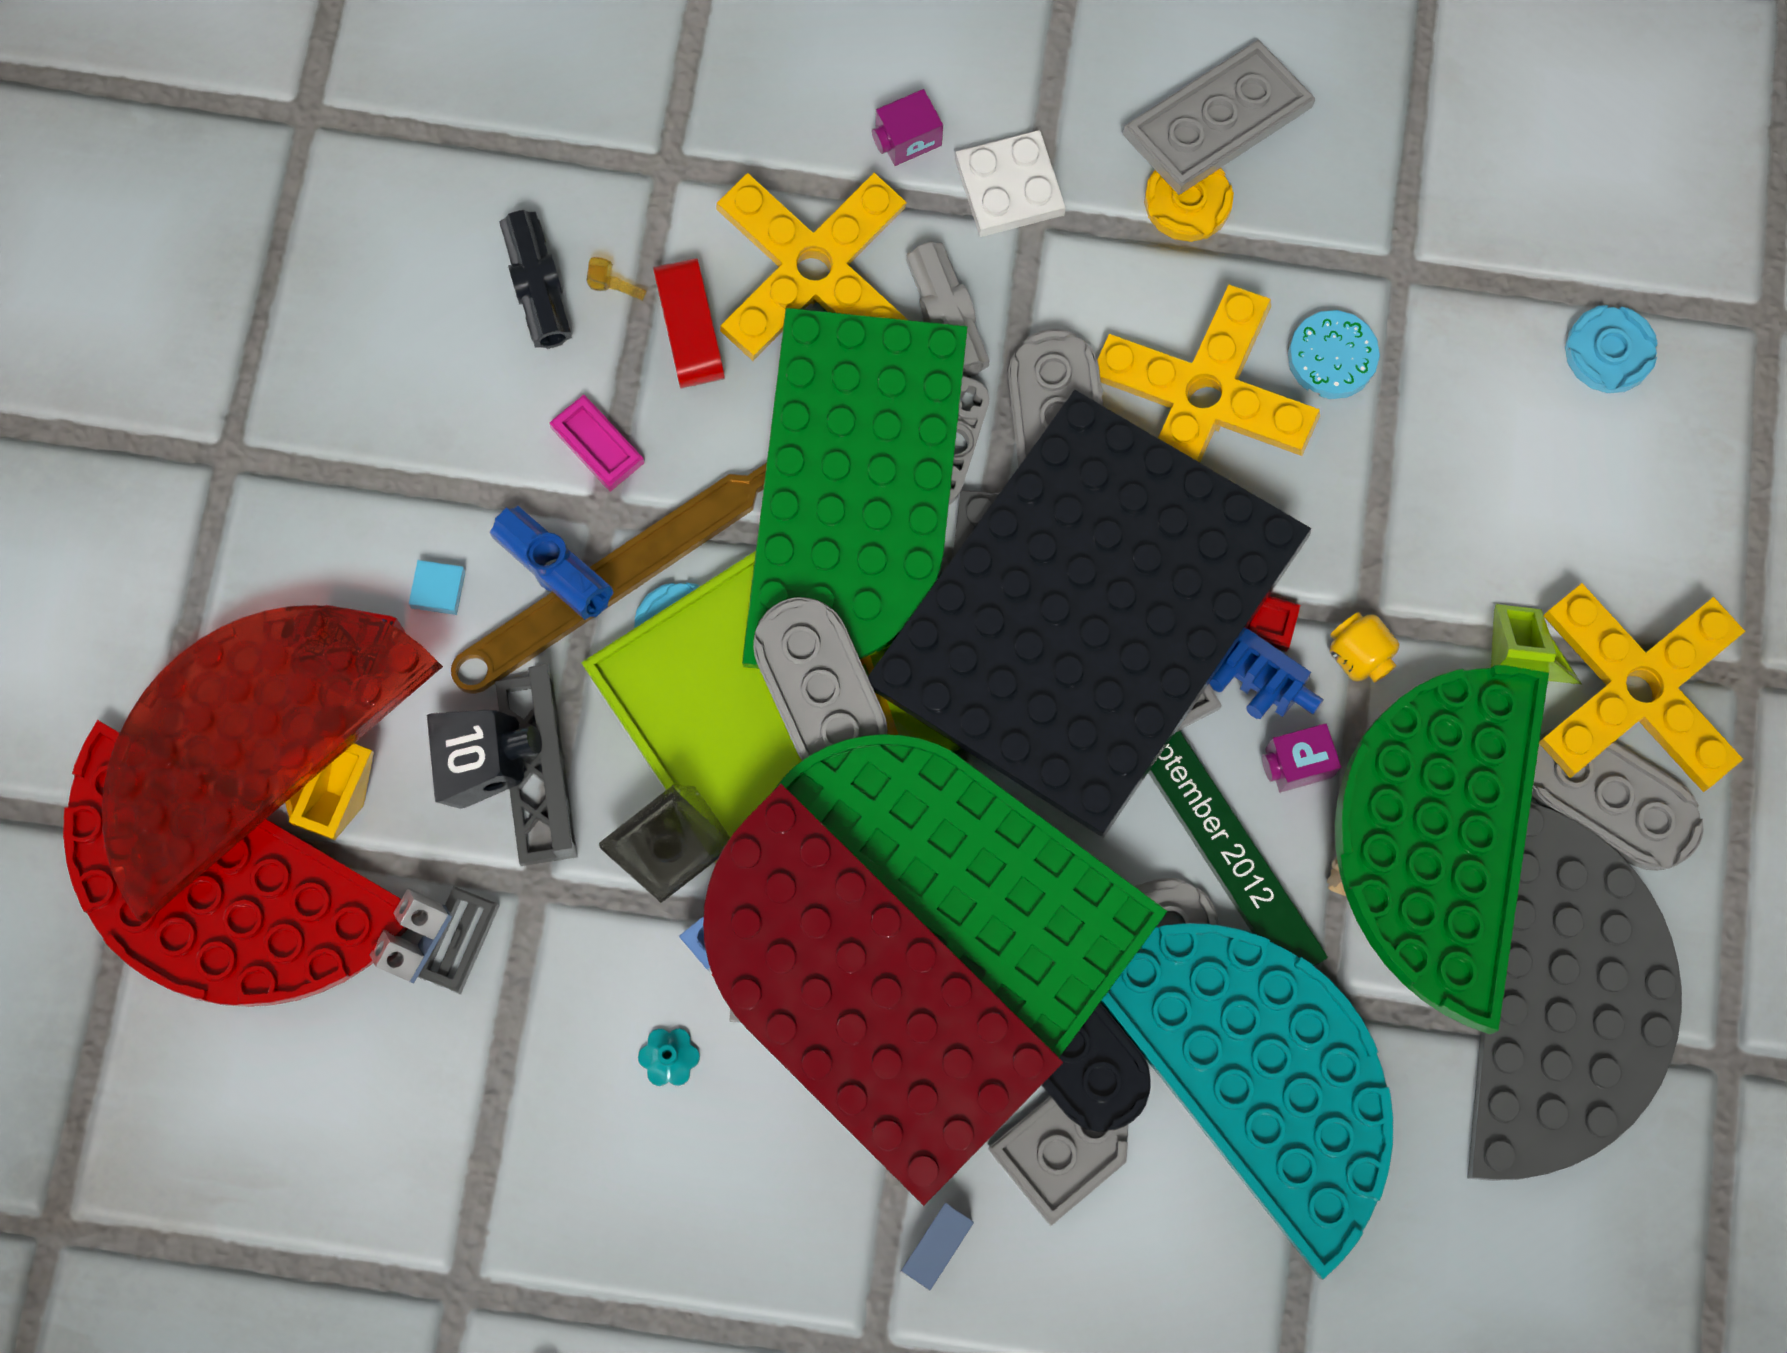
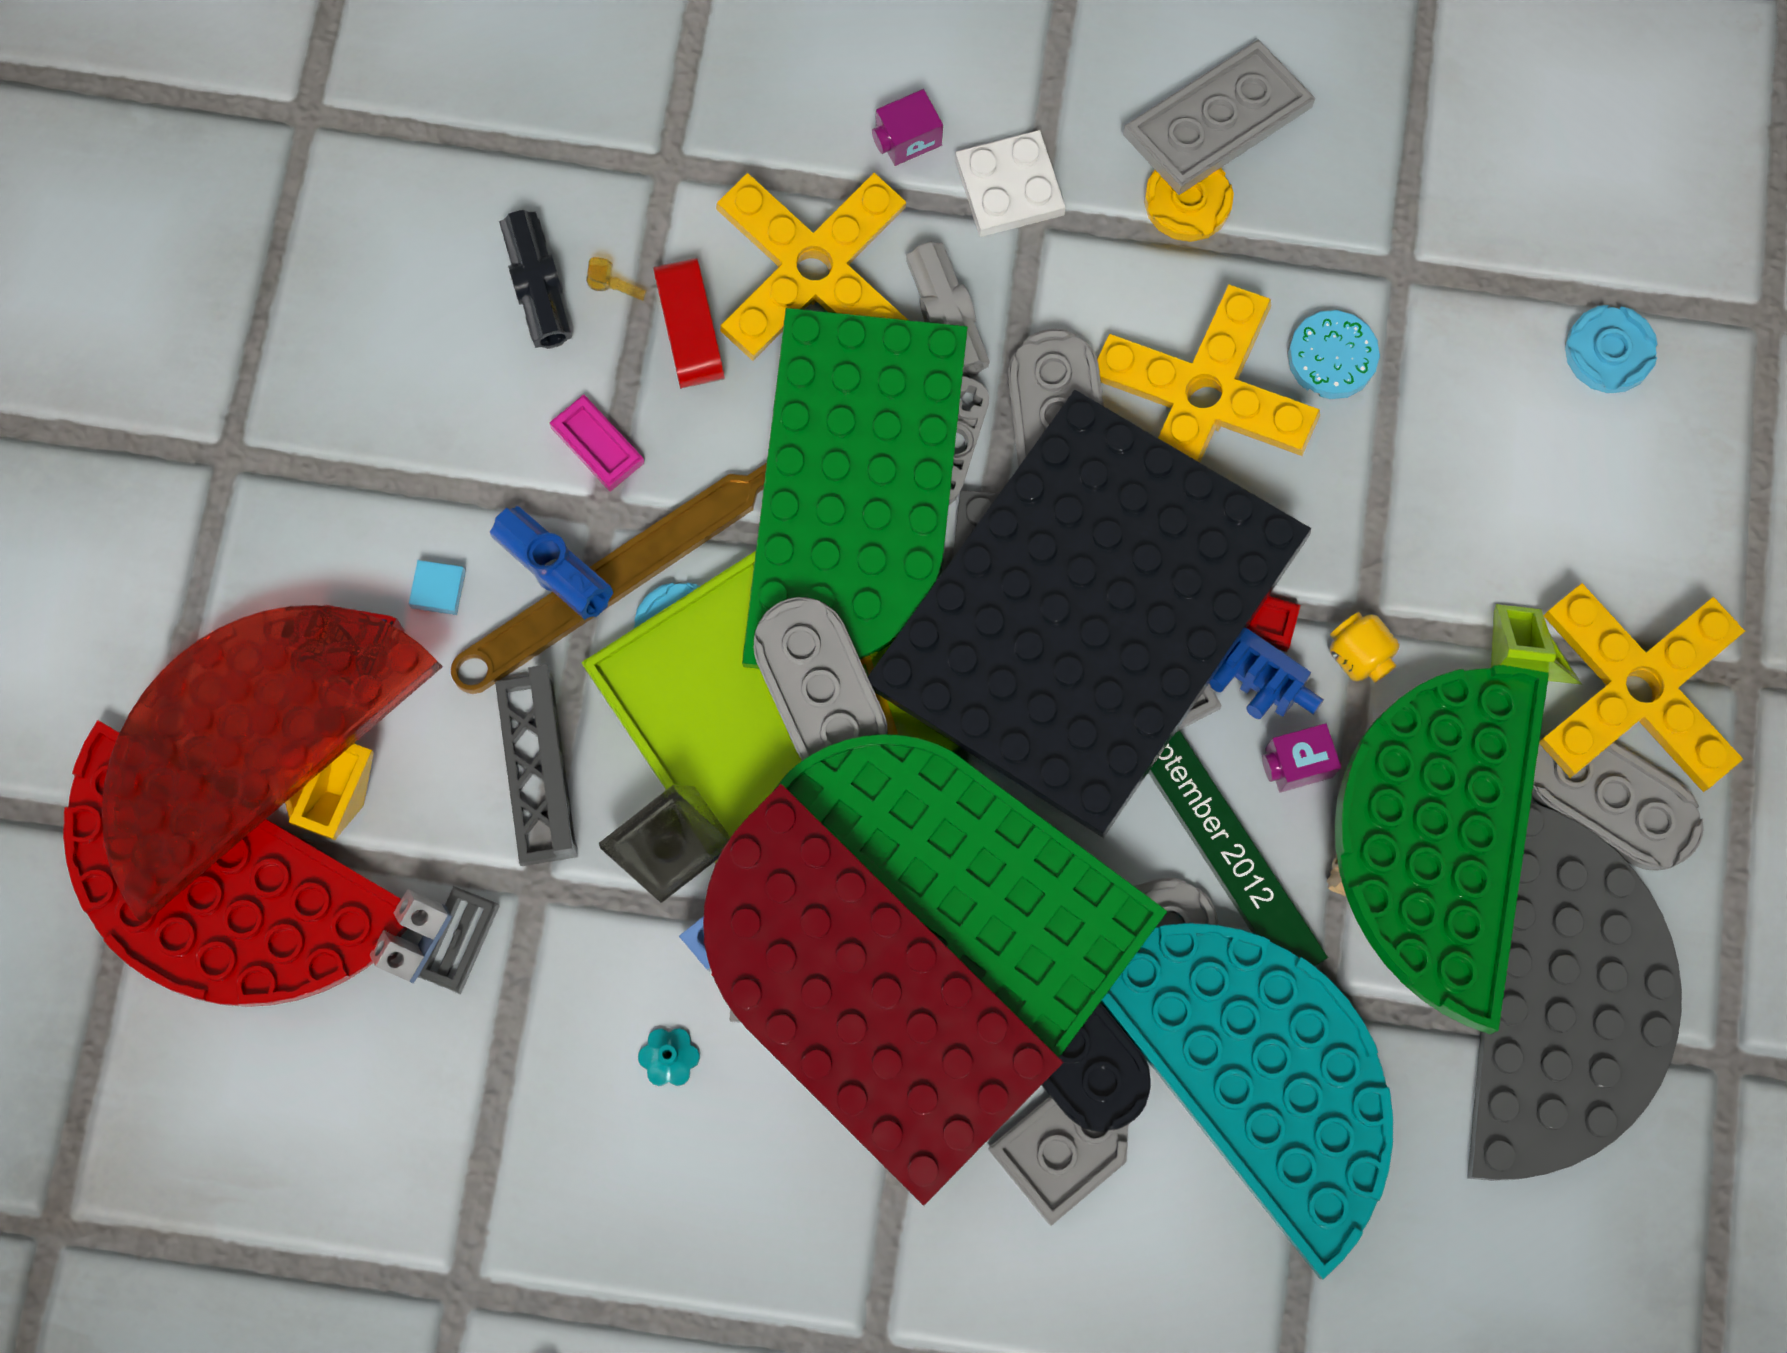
(477, 754): black torso -> none
(937, 1247): sand blue piece -> none

